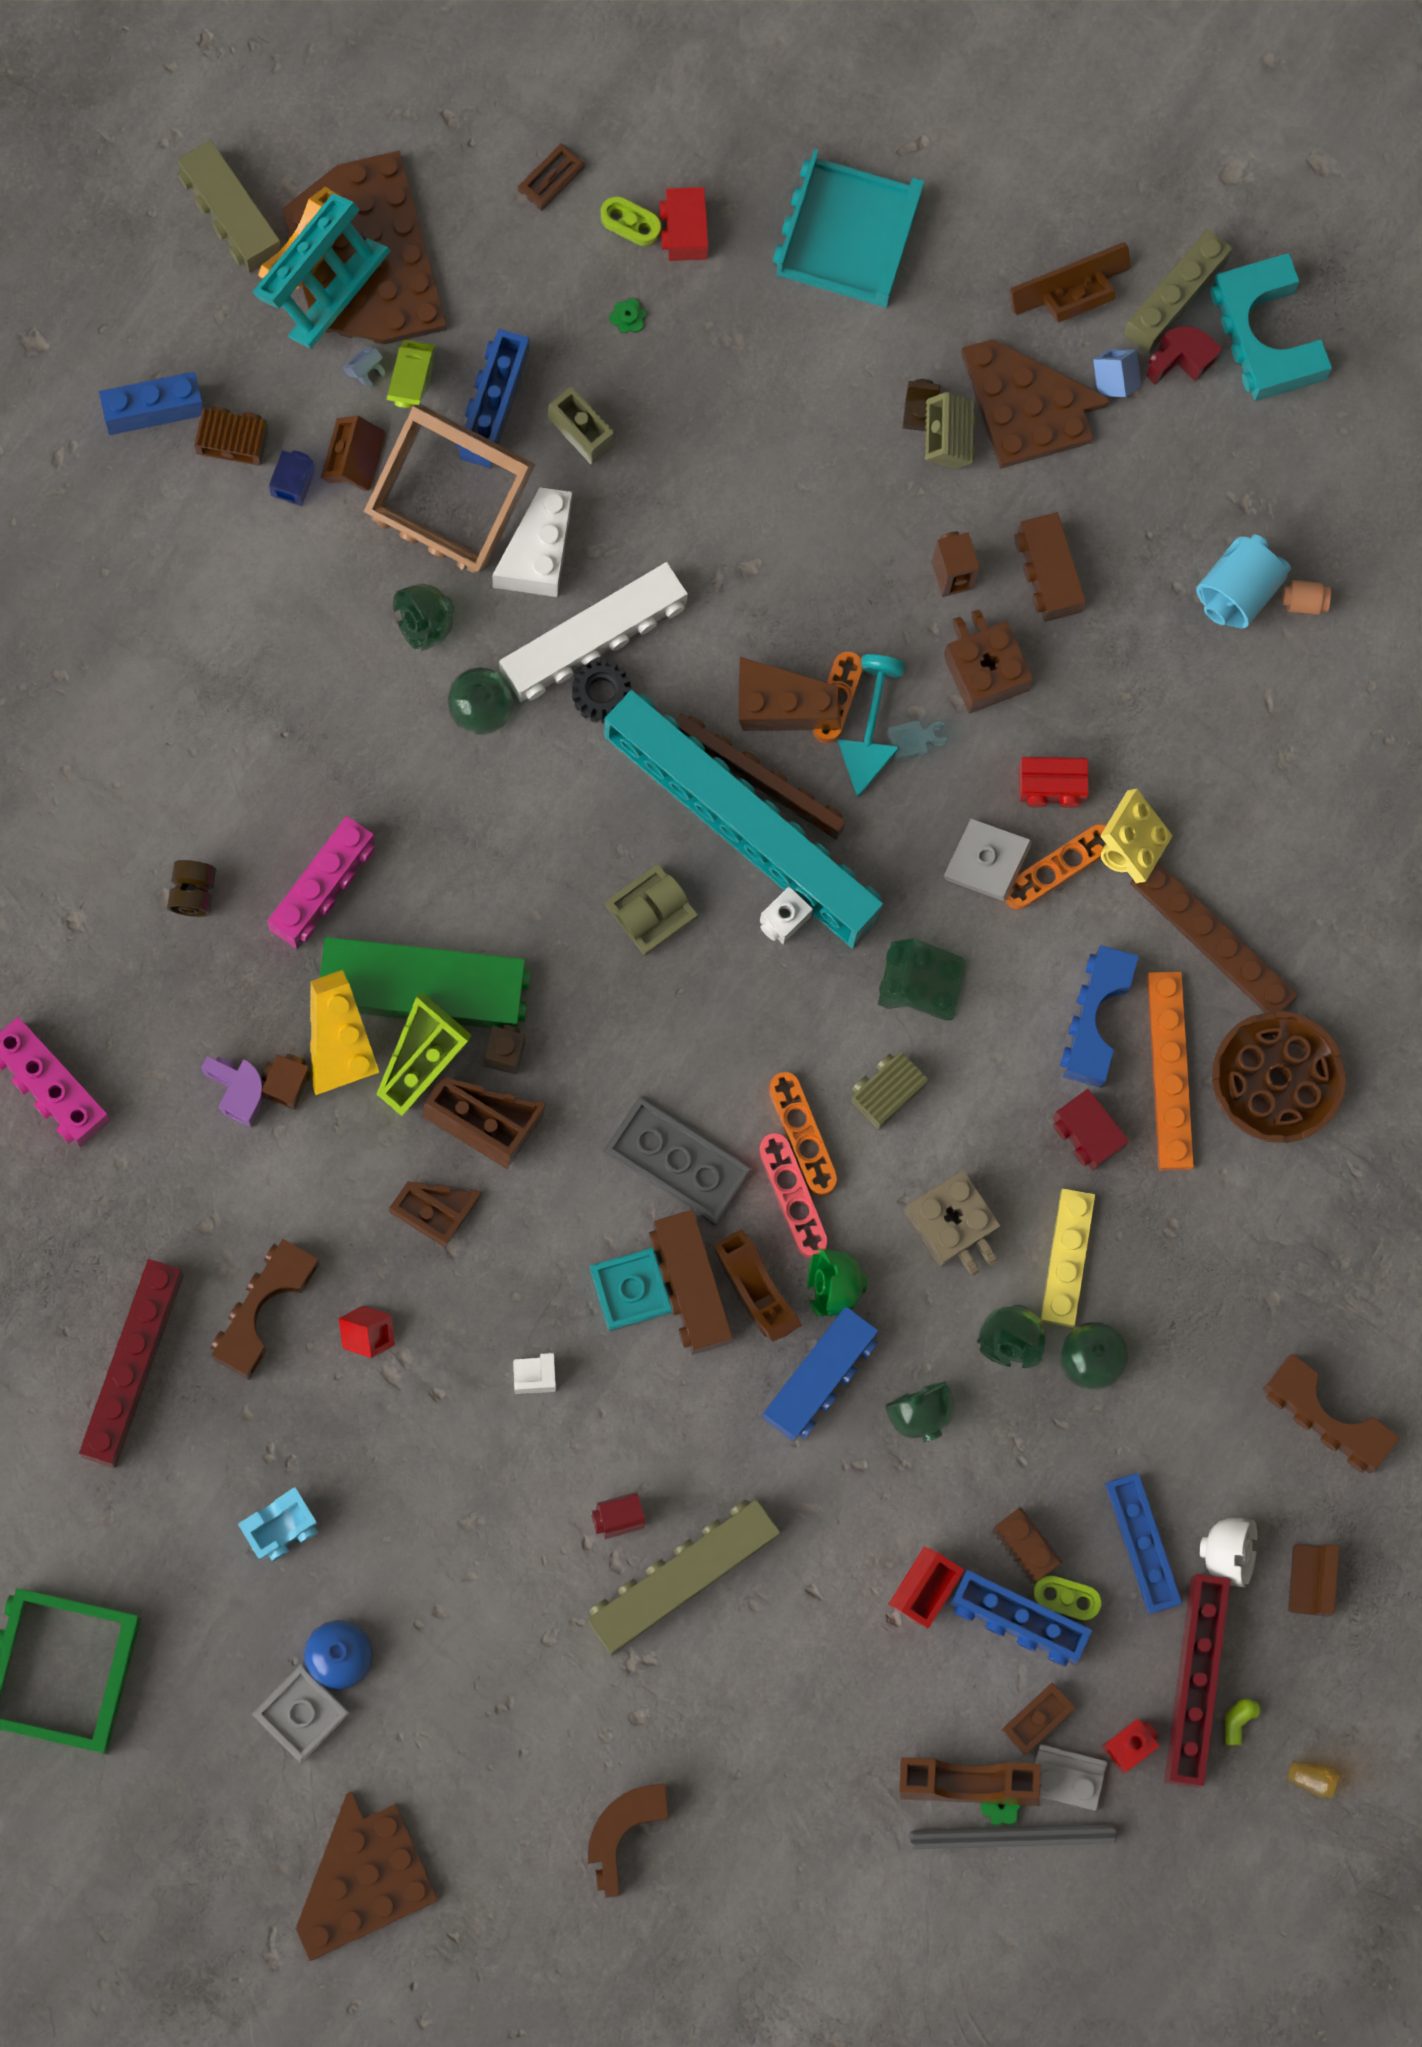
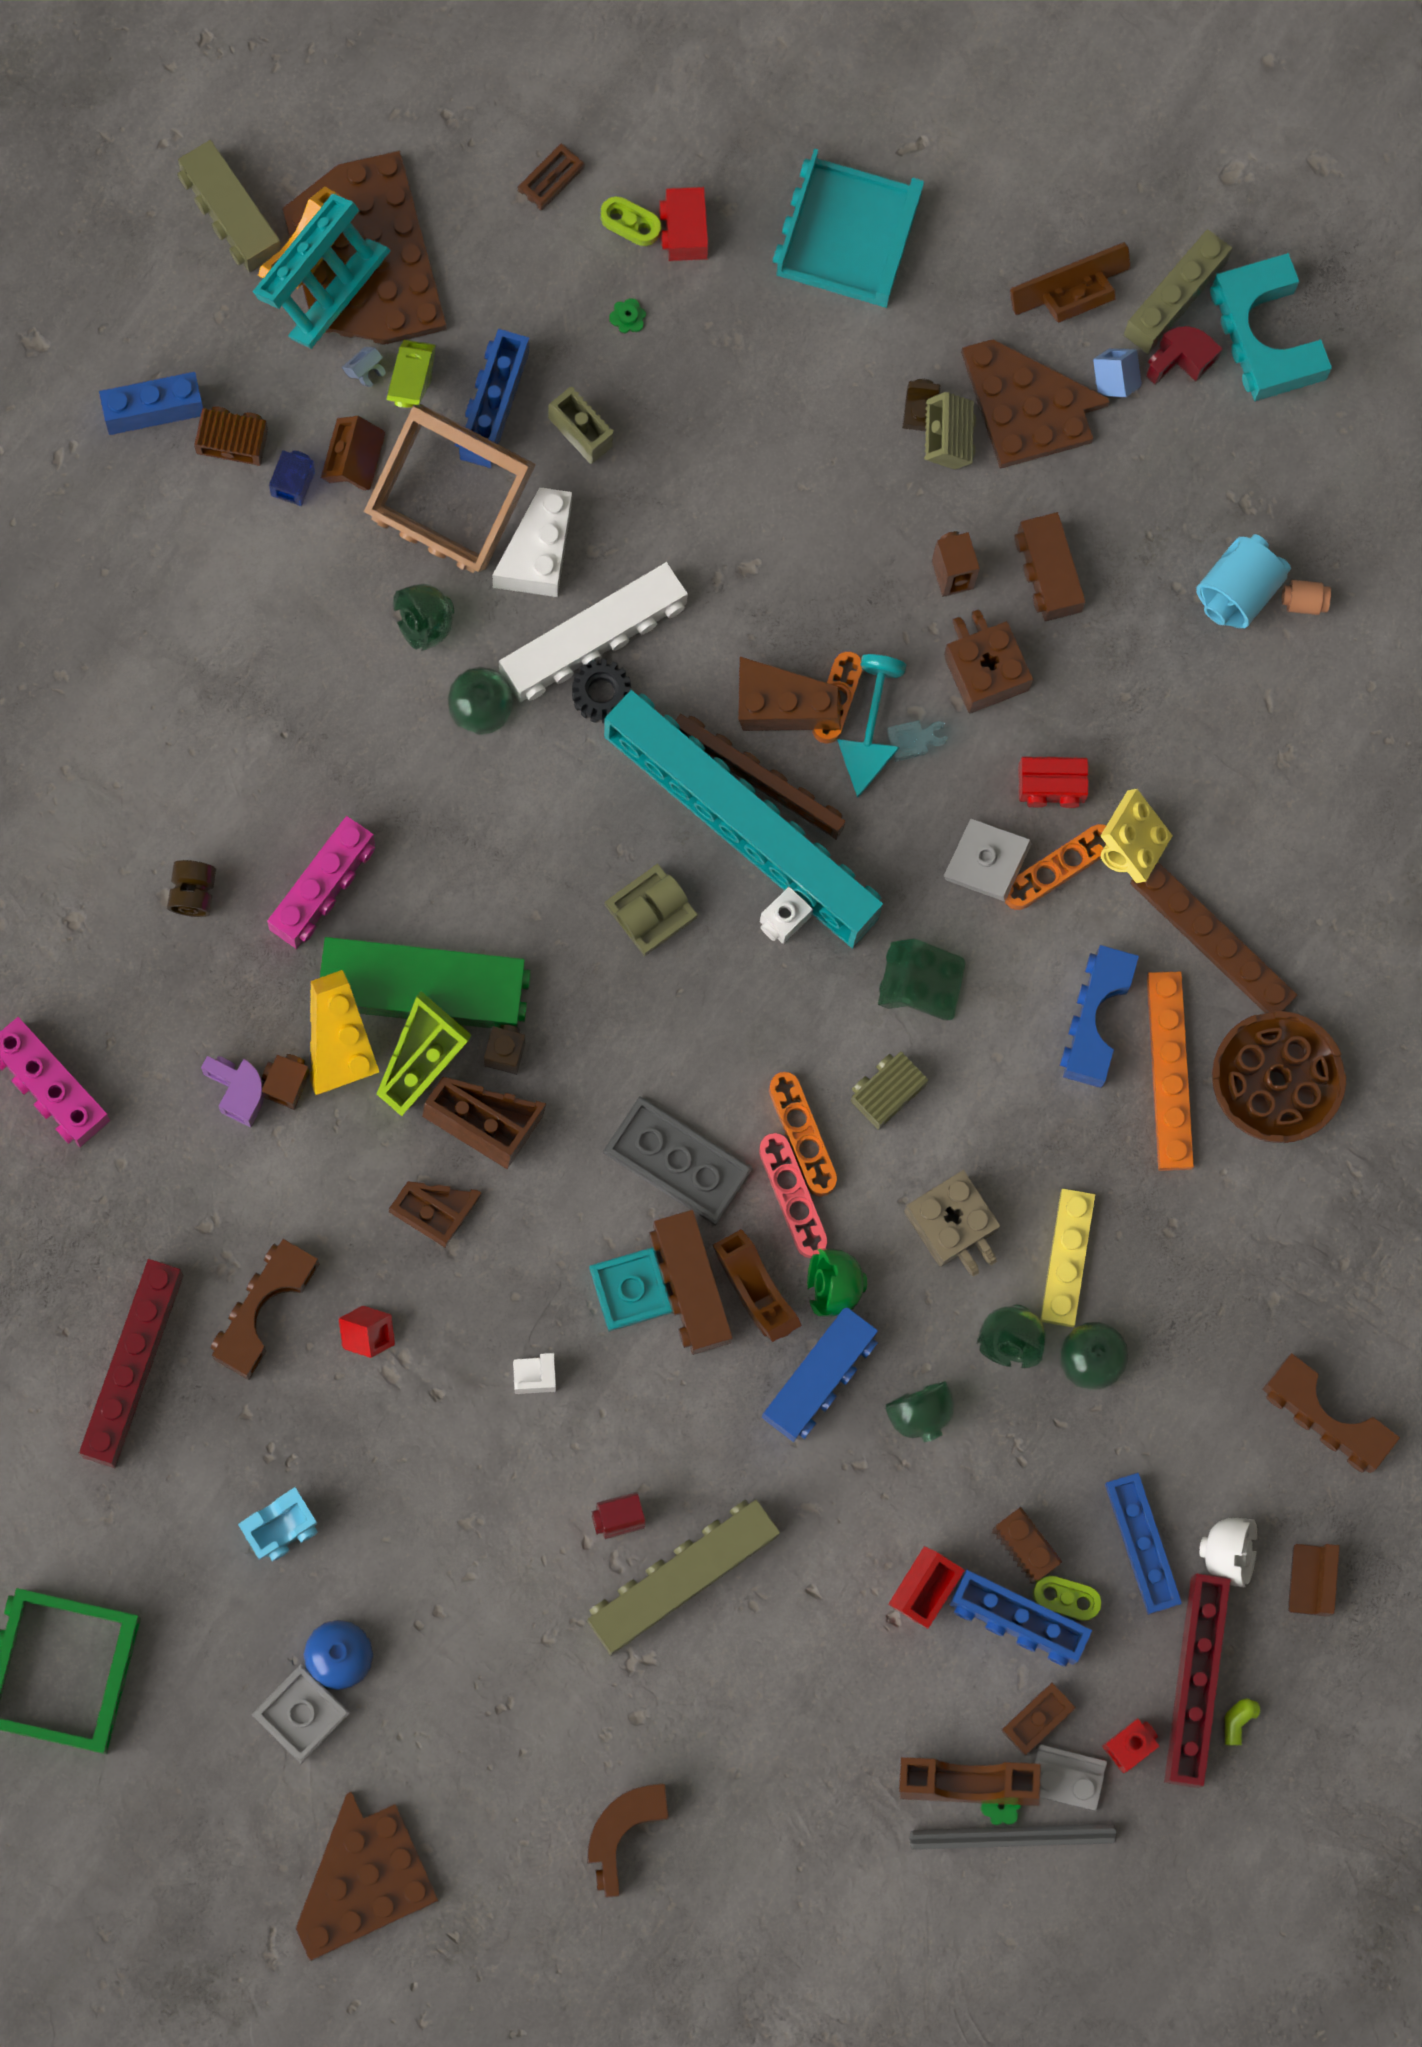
(1089, 1130): dark red brick -> none
(1314, 1778): clear yellow cone -> none

